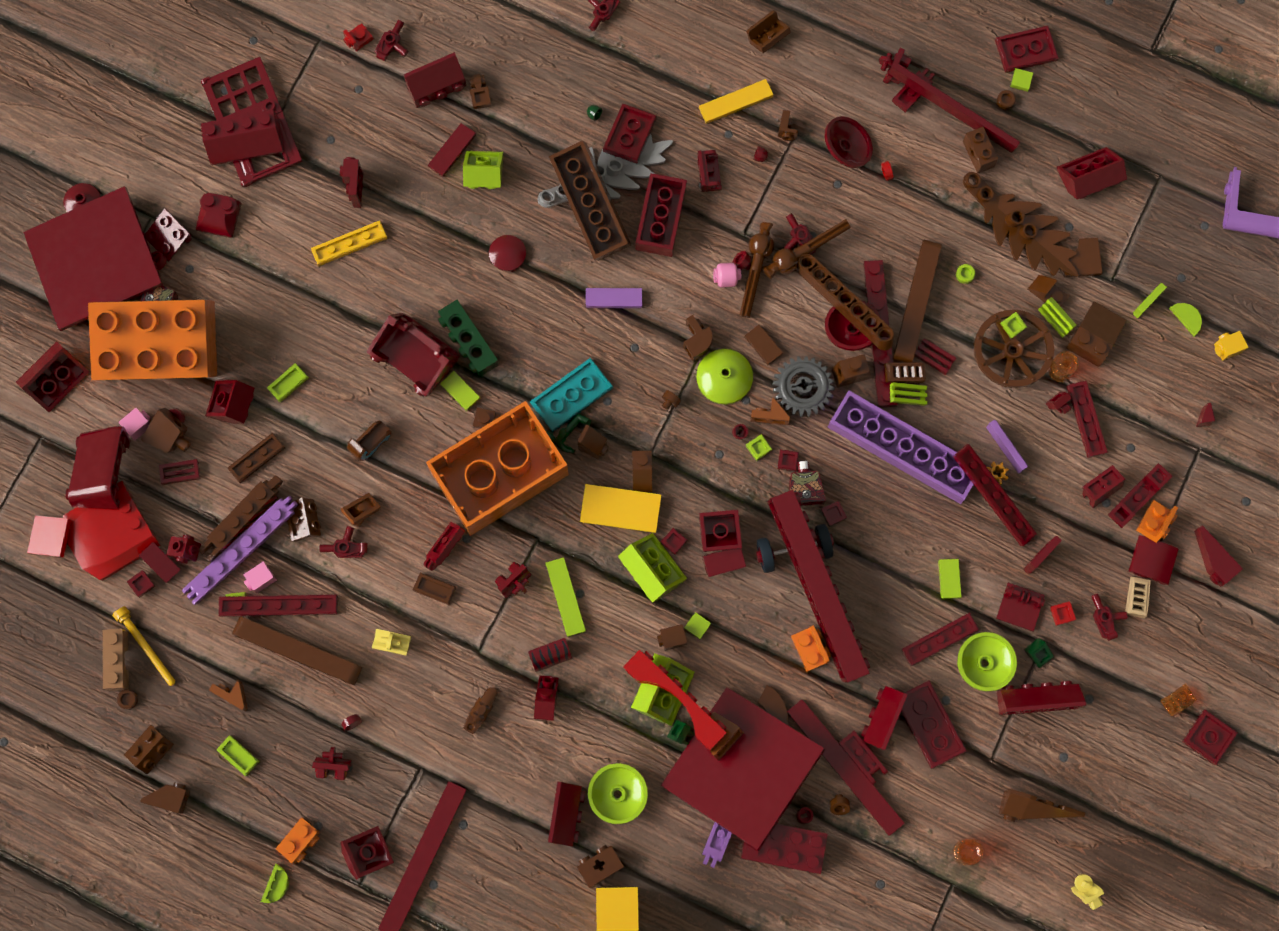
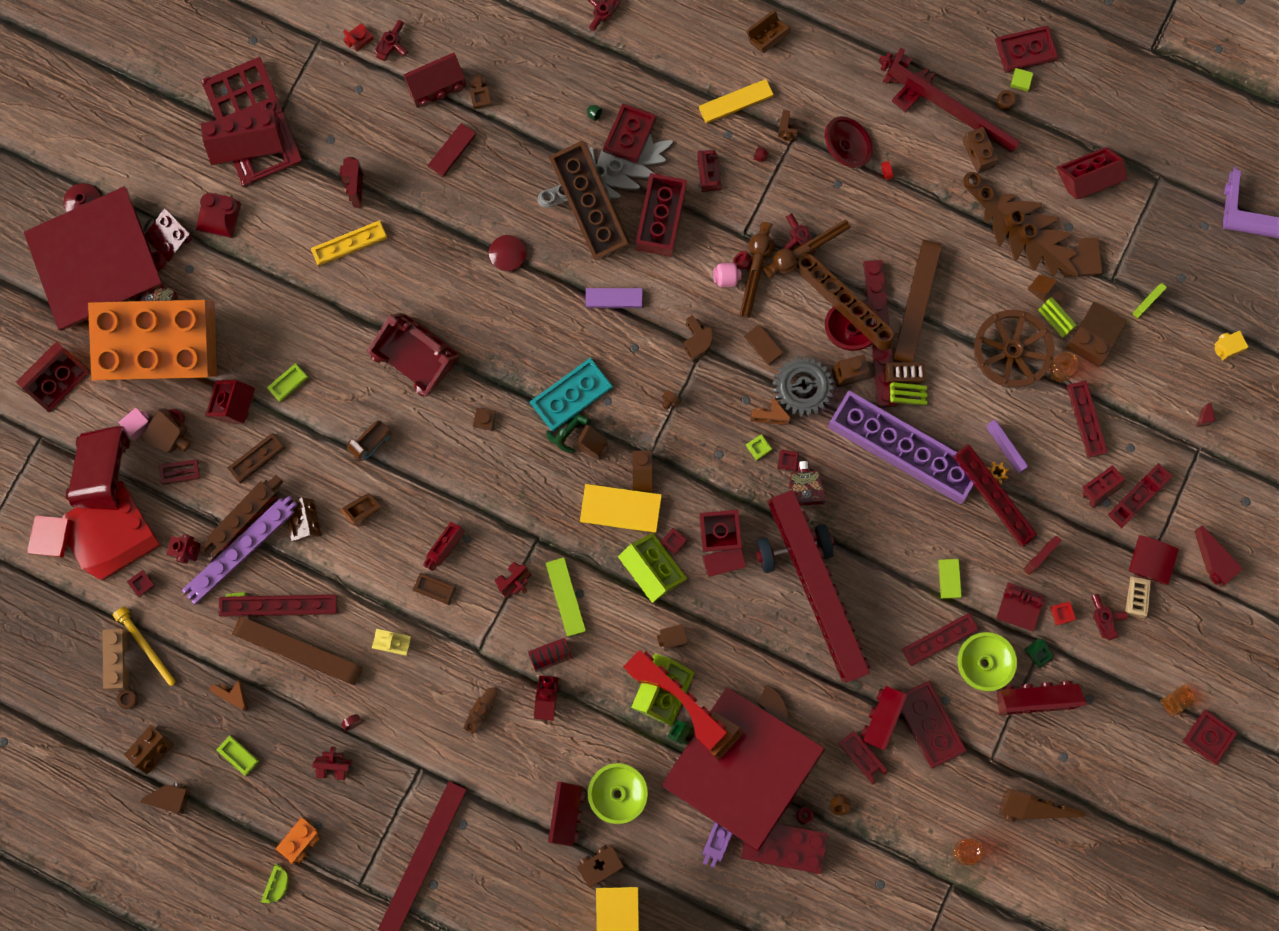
(159, 562): dark red tile -> none
(259, 577): bright pink brick -> none
(345, 548): dark red piece -> none
(366, 853): dark red slope -> none
(455, 312): dark green brick -> none
(460, 391): lime tile -> none
(482, 169): lime slope -> none
(498, 468): orange brick -> none
(697, 625): lime tile -> none
(723, 388): lime dish -> none
(743, 434): dark red hinge -> none
(810, 648): orange bracket -> none
(833, 513): dark red plate -> none
(846, 768): dark red tile -> none
(938, 350): dark red tile -> none
(965, 274): lime tile -> none
(1013, 325): lime tile -> none
(1059, 402): dark red tile -> none
(1088, 891): light yellow hips -> none
(1156, 521): orange bracket -> none
(1188, 316): lime tile -> none

